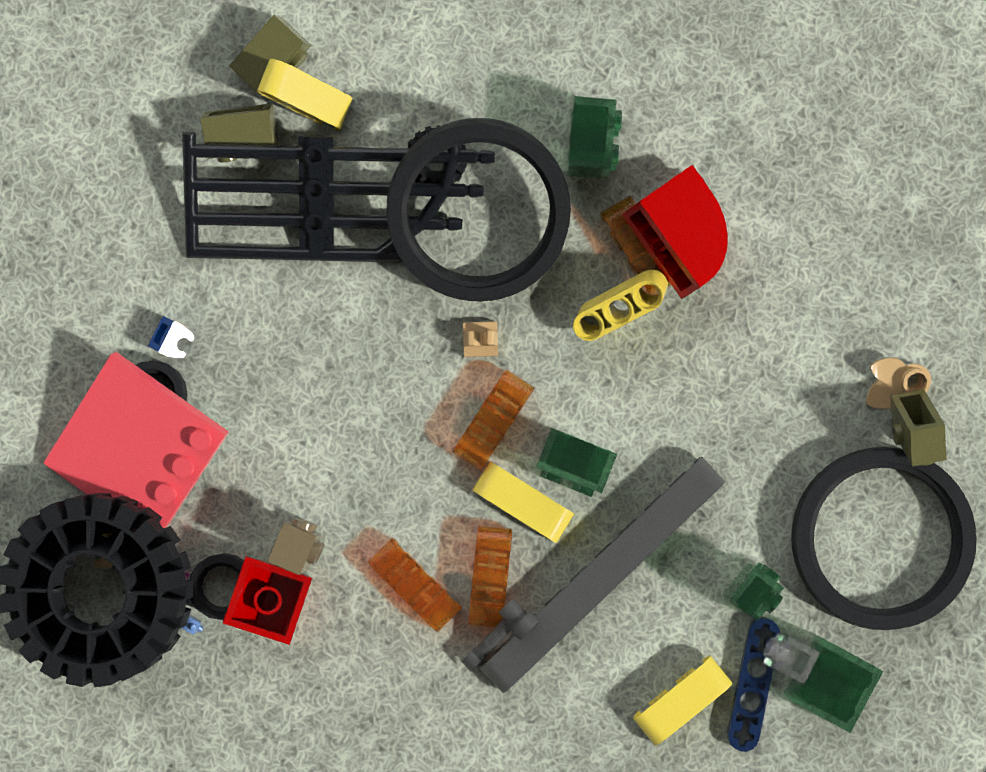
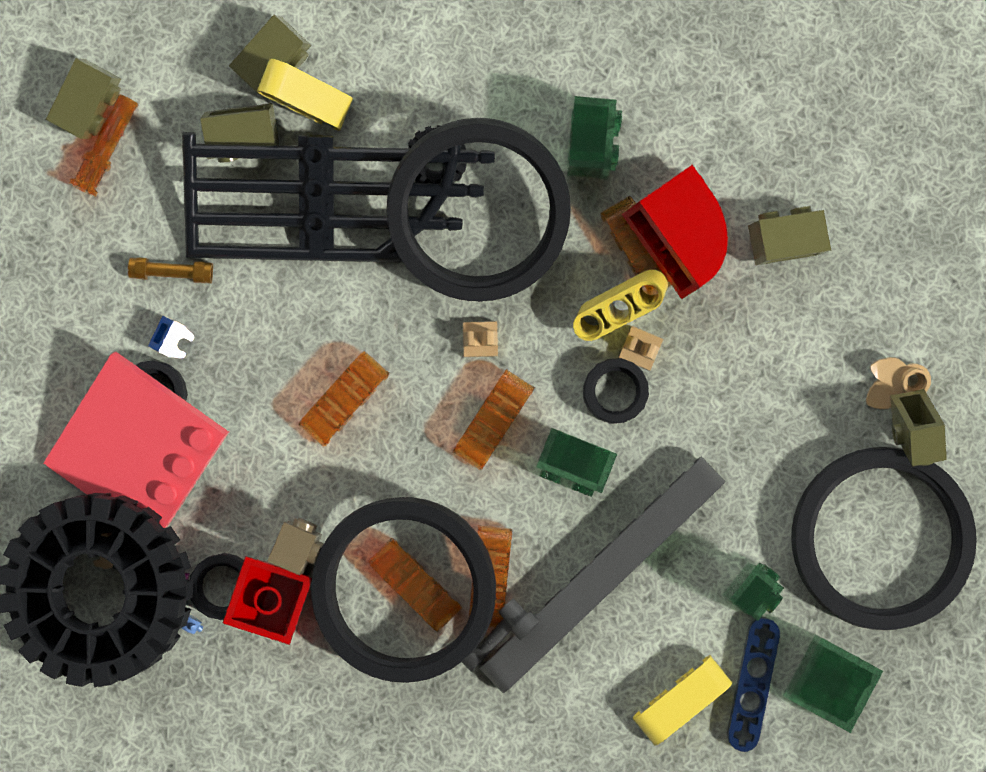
(84, 99): none -> olive brick
(123, 107): none -> clear orange pin
(141, 268): none -> pearl gold bar
(343, 398): none -> clear orange beam
(355, 651): none -> black tyre
(523, 502): light yellow beam -> none
(634, 373): none -> black tyre
(641, 348): none -> tan tile
(789, 236): none -> olive brick
(790, 657): clear brick -> none

